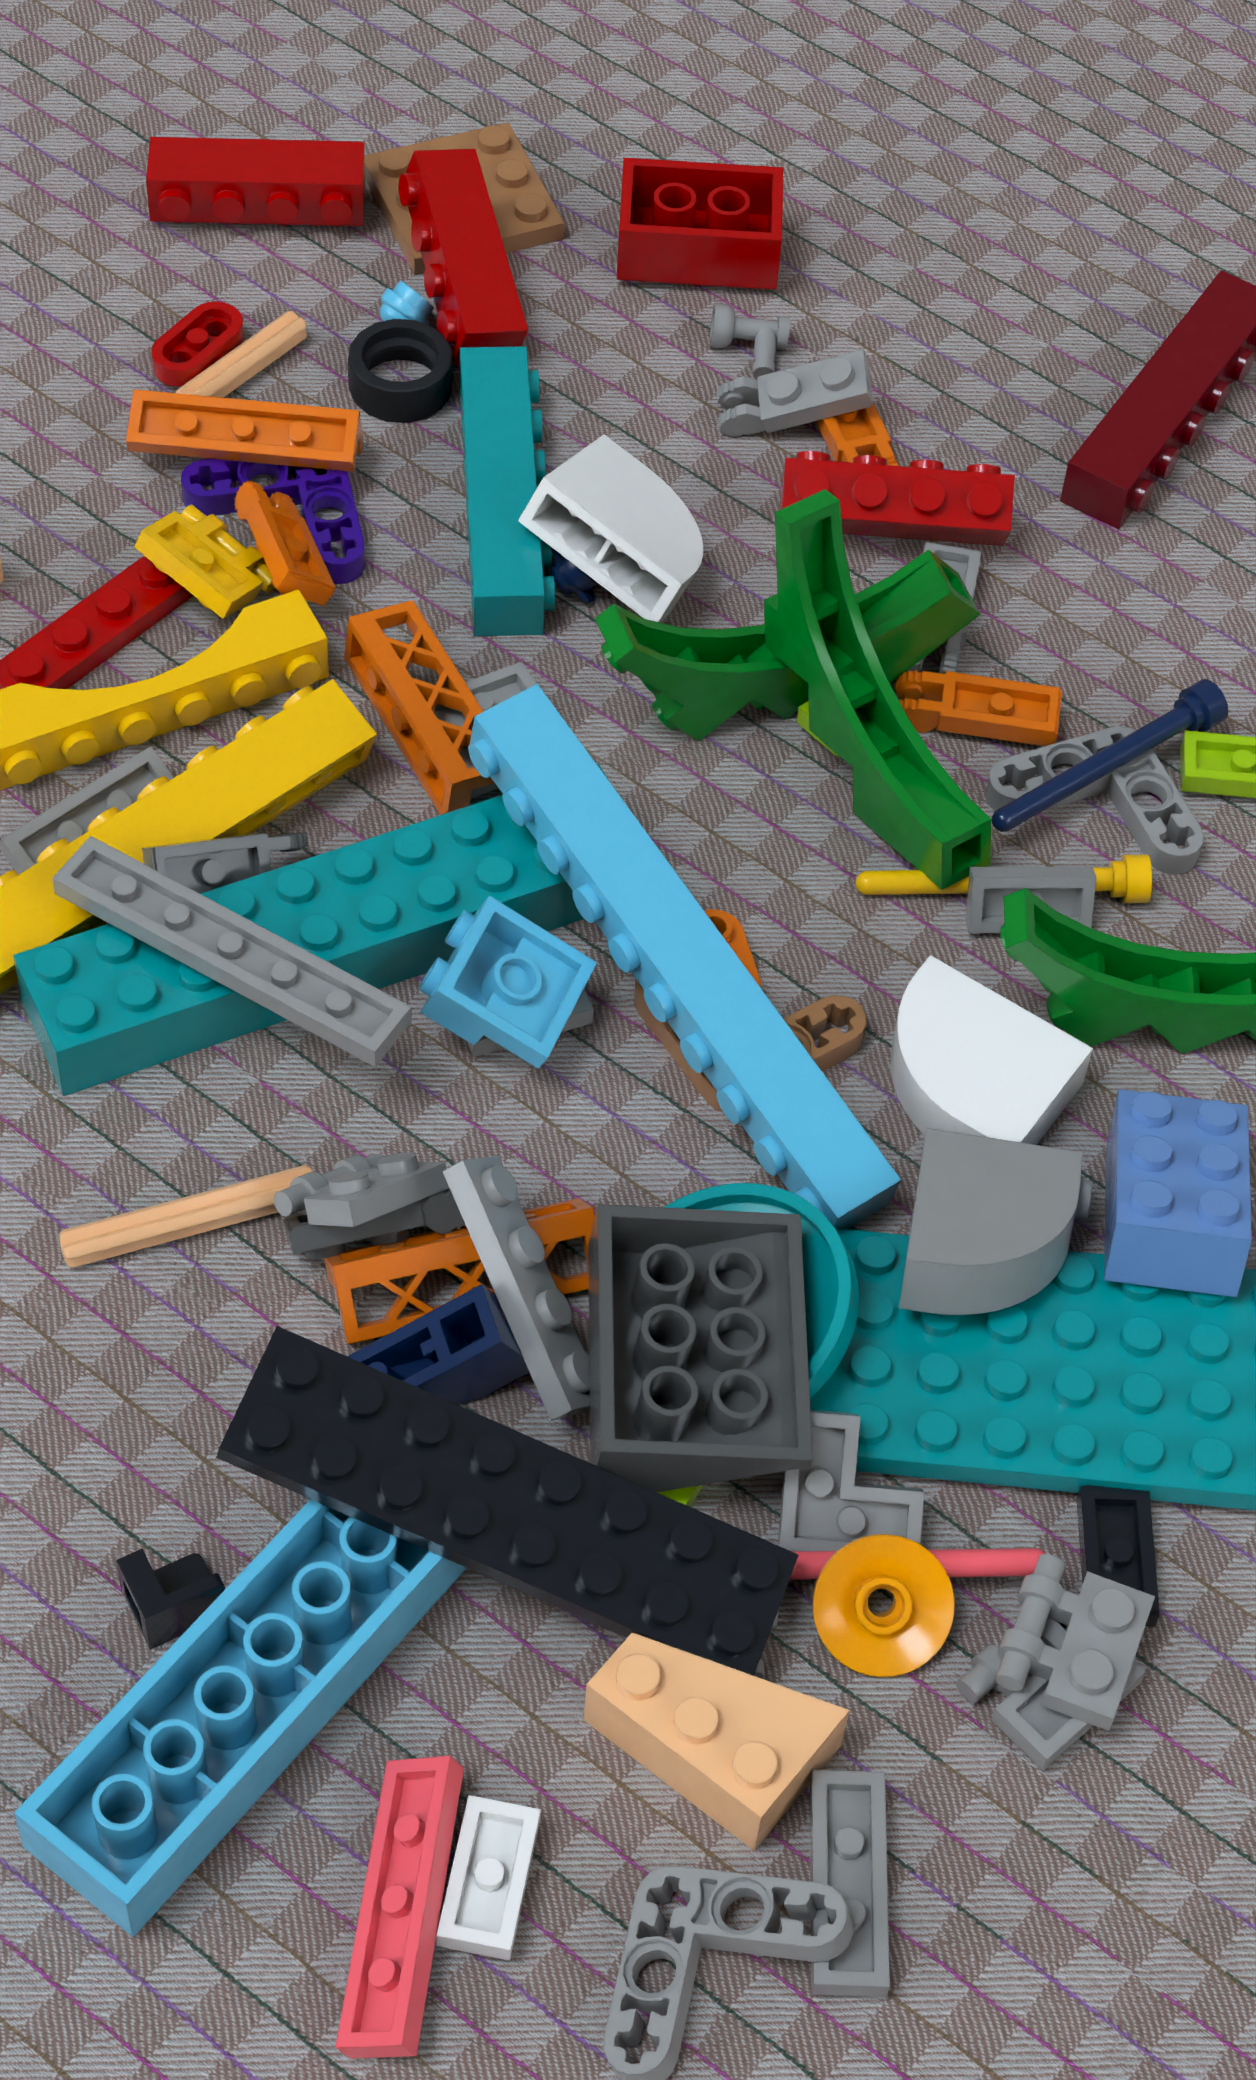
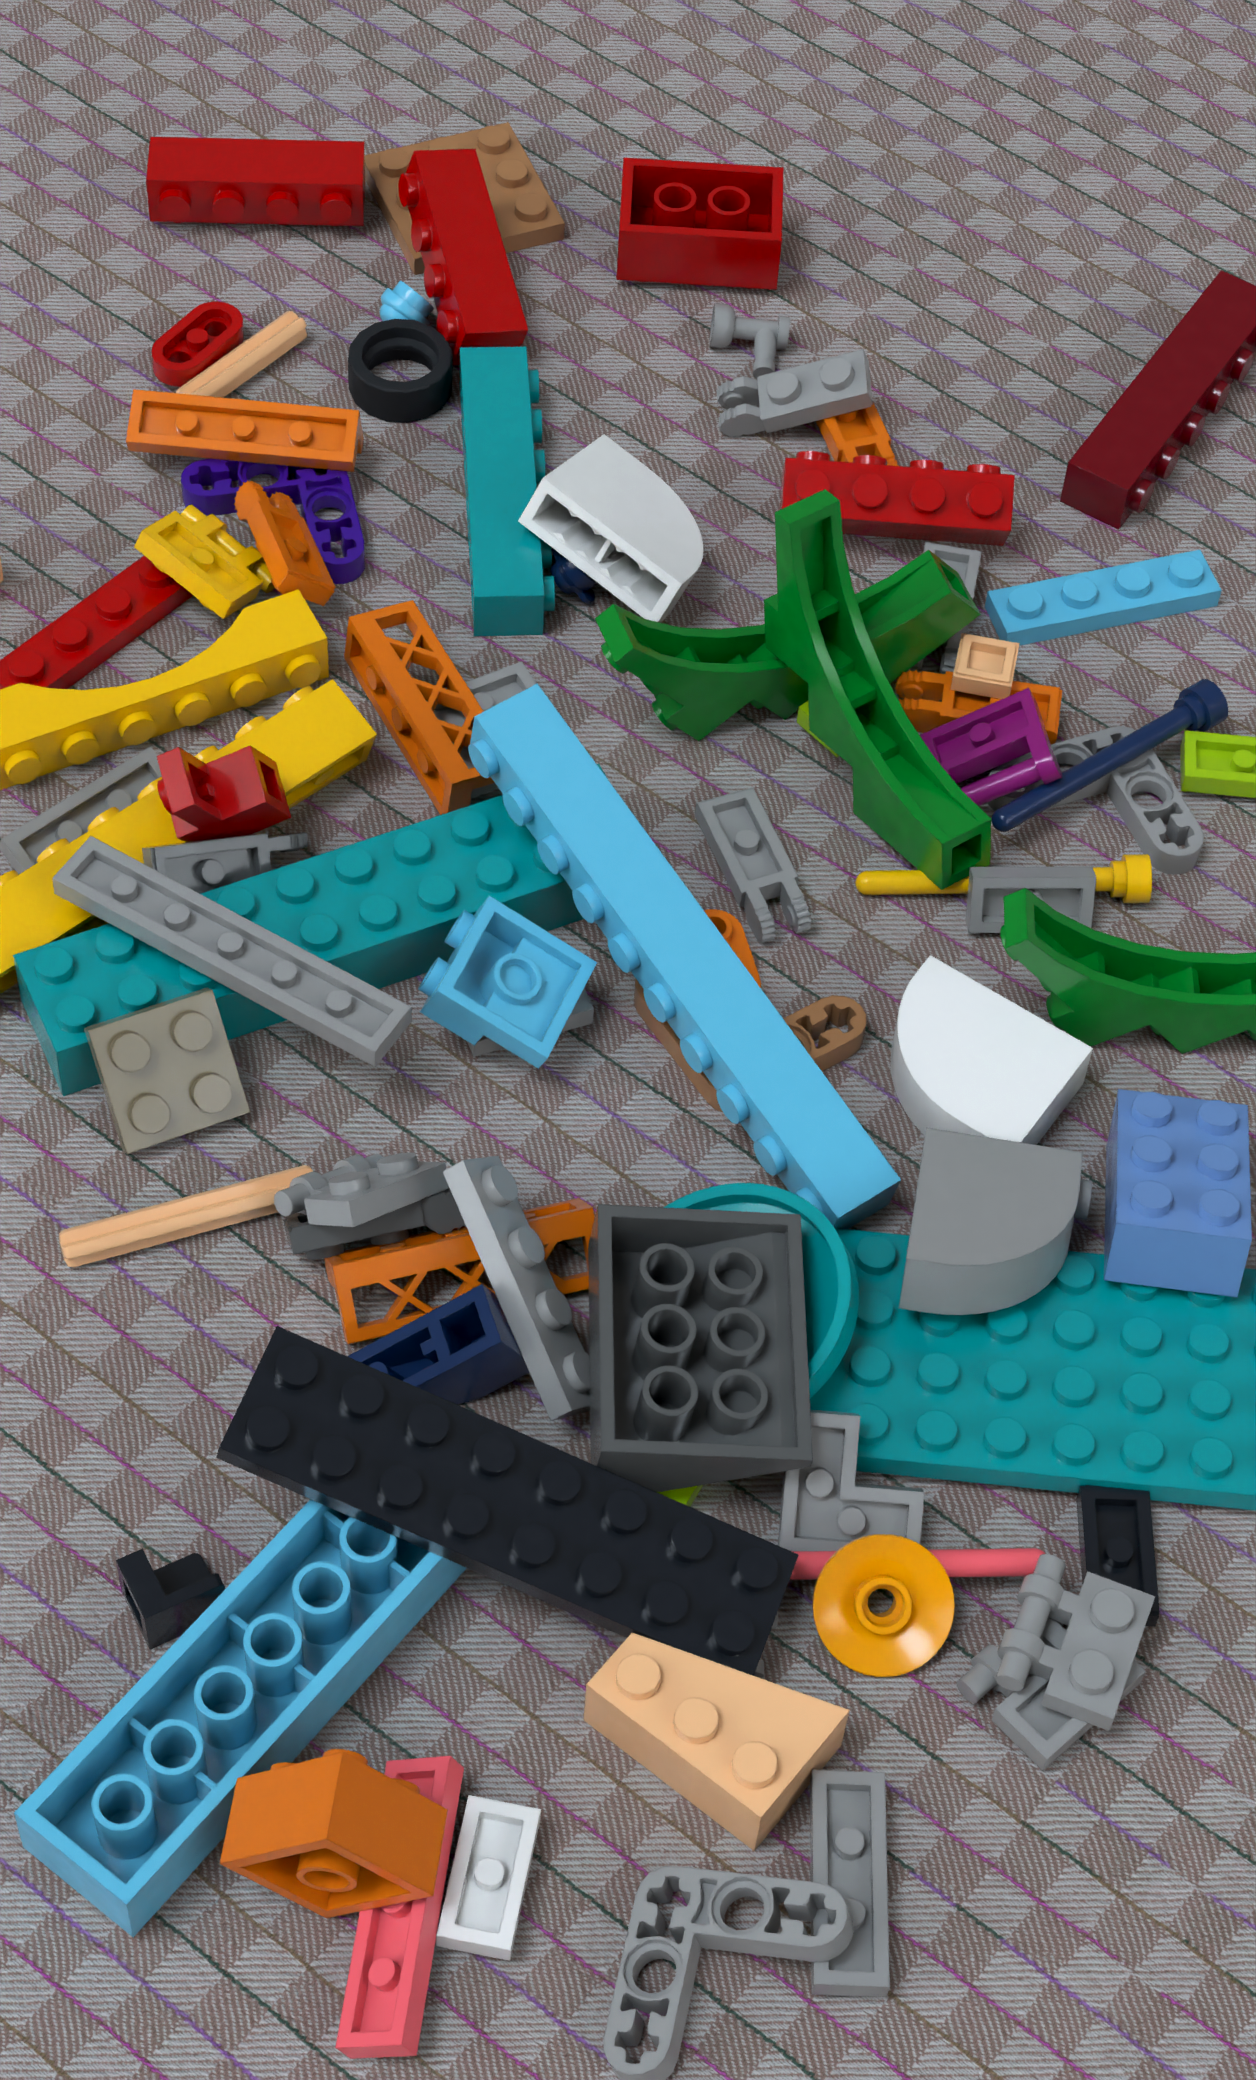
(167, 1070): none -> dark tan plate
(221, 797): none -> red brick
(334, 1834): none -> orange brick
(753, 861): none -> light grey hinge
(984, 666): none -> light nougat tile
(991, 739): none -> magenta plate
(1103, 598): none -> medium azure plate

